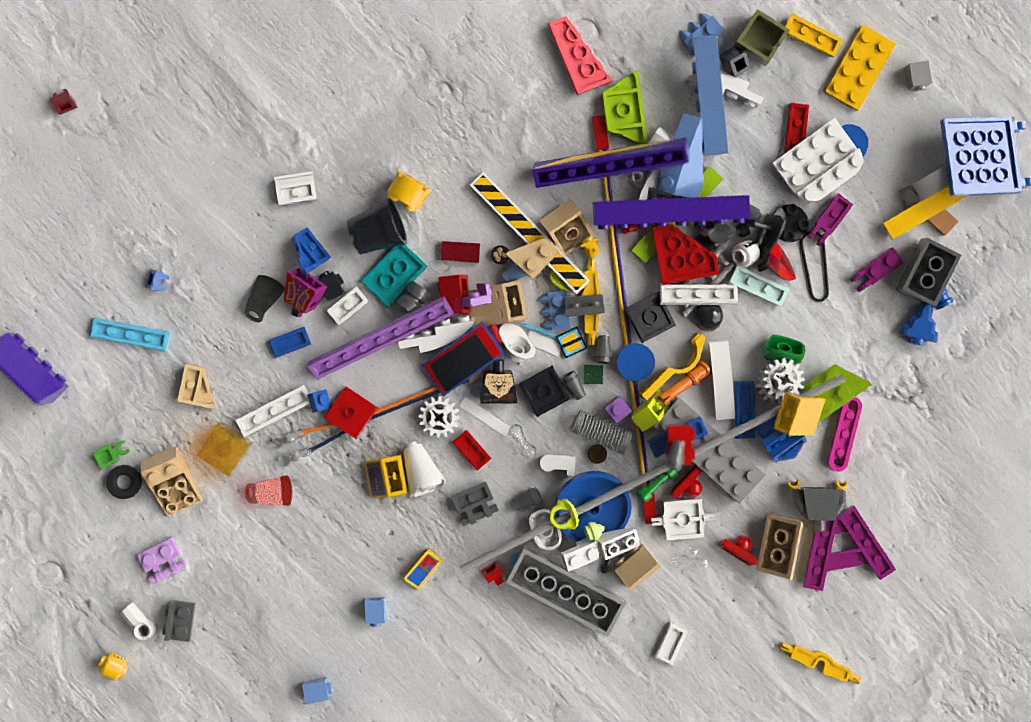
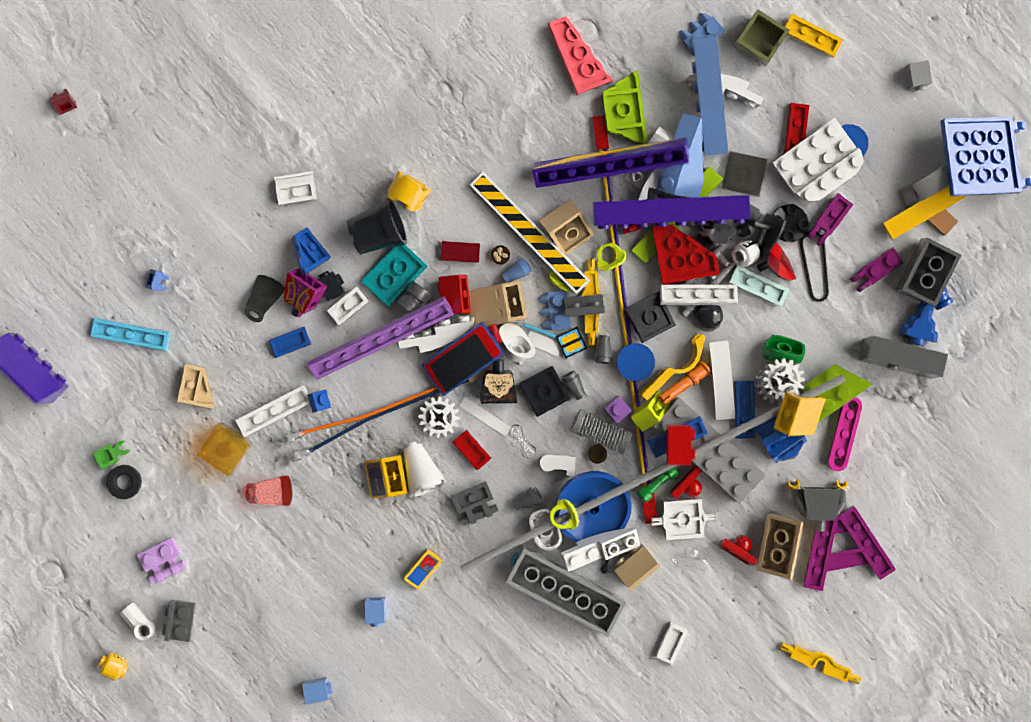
(170, 481): tan slope -> none
(351, 412): red plate -> none
(480, 297): medium lavender bracket -> none
(493, 572): red tile -> none
(533, 256): tan wing -> none
(590, 247): yellow hinge -> none
(593, 374): clear green tile -> none
(593, 531): yellowish green plate -> none
(620, 257): none -> neon yellow piece
(675, 457): dark grey cone -> none
(734, 61): black brick -> none
(744, 174): none -> clear smoke tile
(860, 67): yellow plate -> none
(903, 357): none -> dark grey brick

